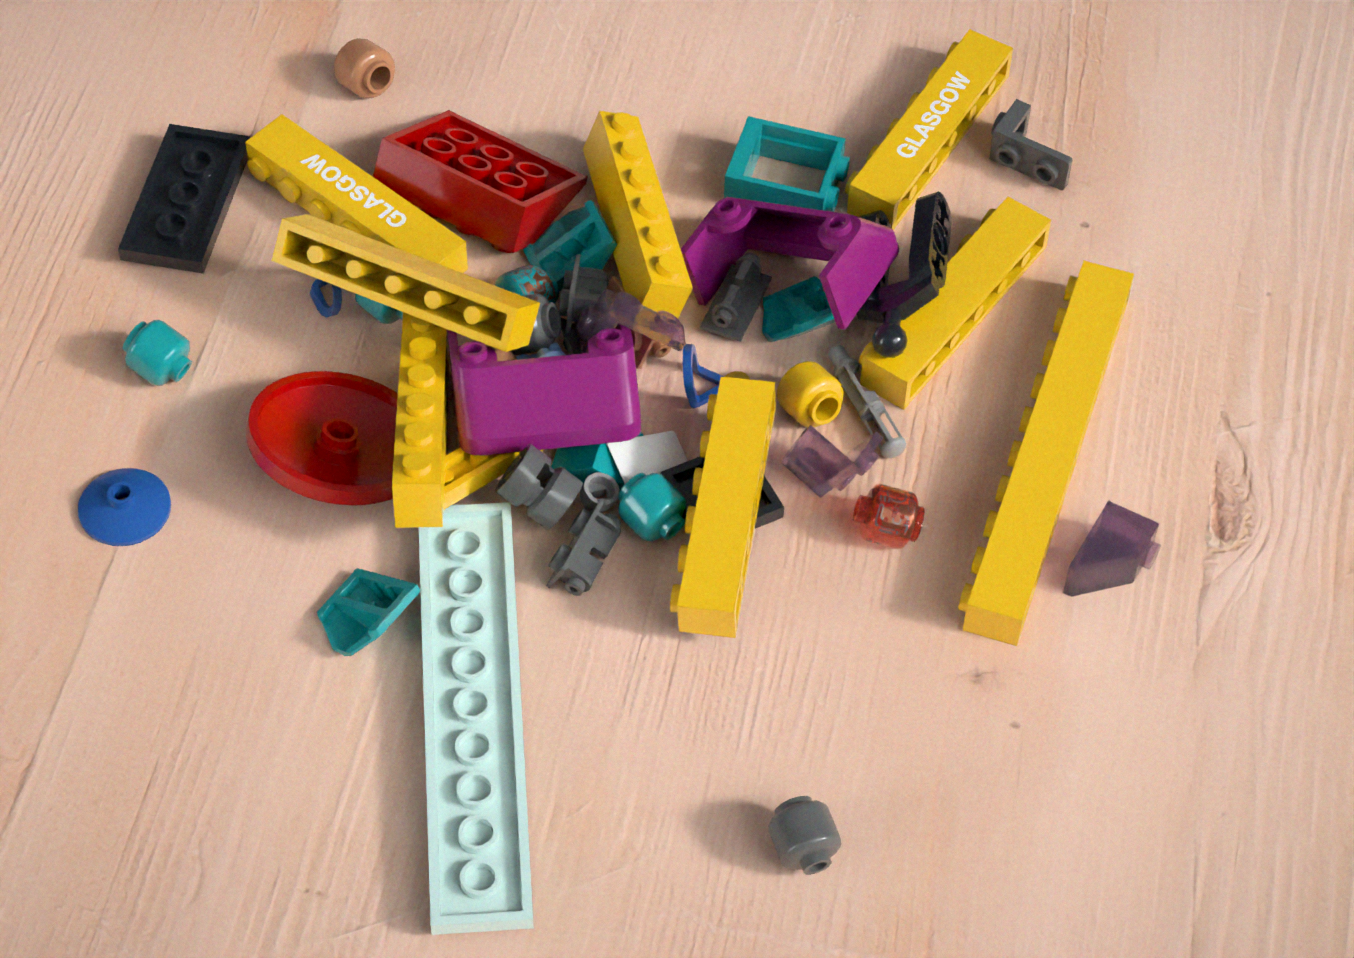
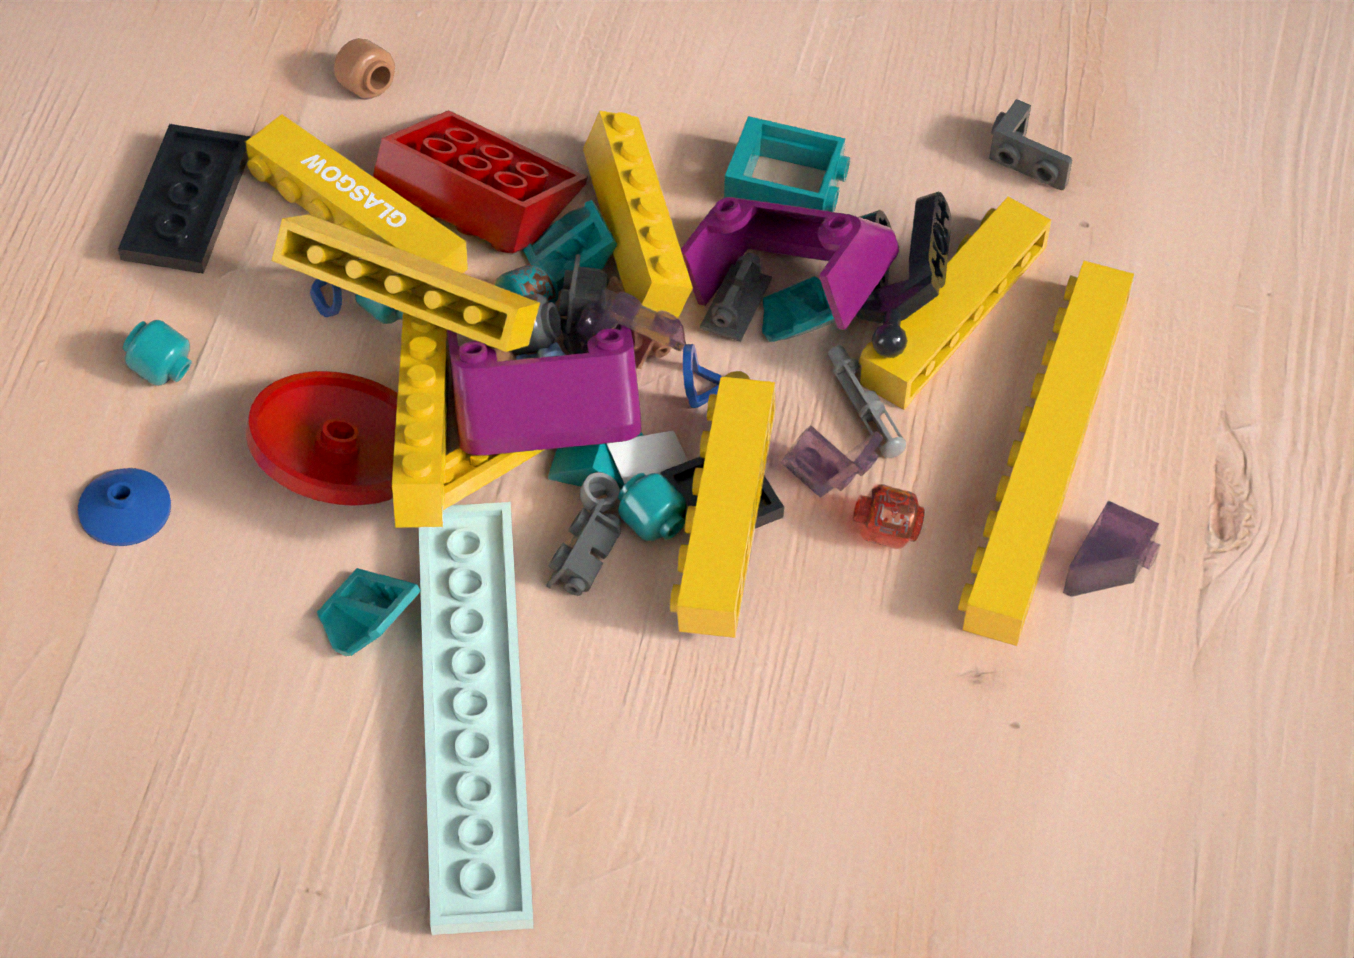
(538, 486): dark grey wheel -> none
(804, 835): dark grey head -> none
(810, 394): yellow head -> none
(929, 128): yellow brick -> none

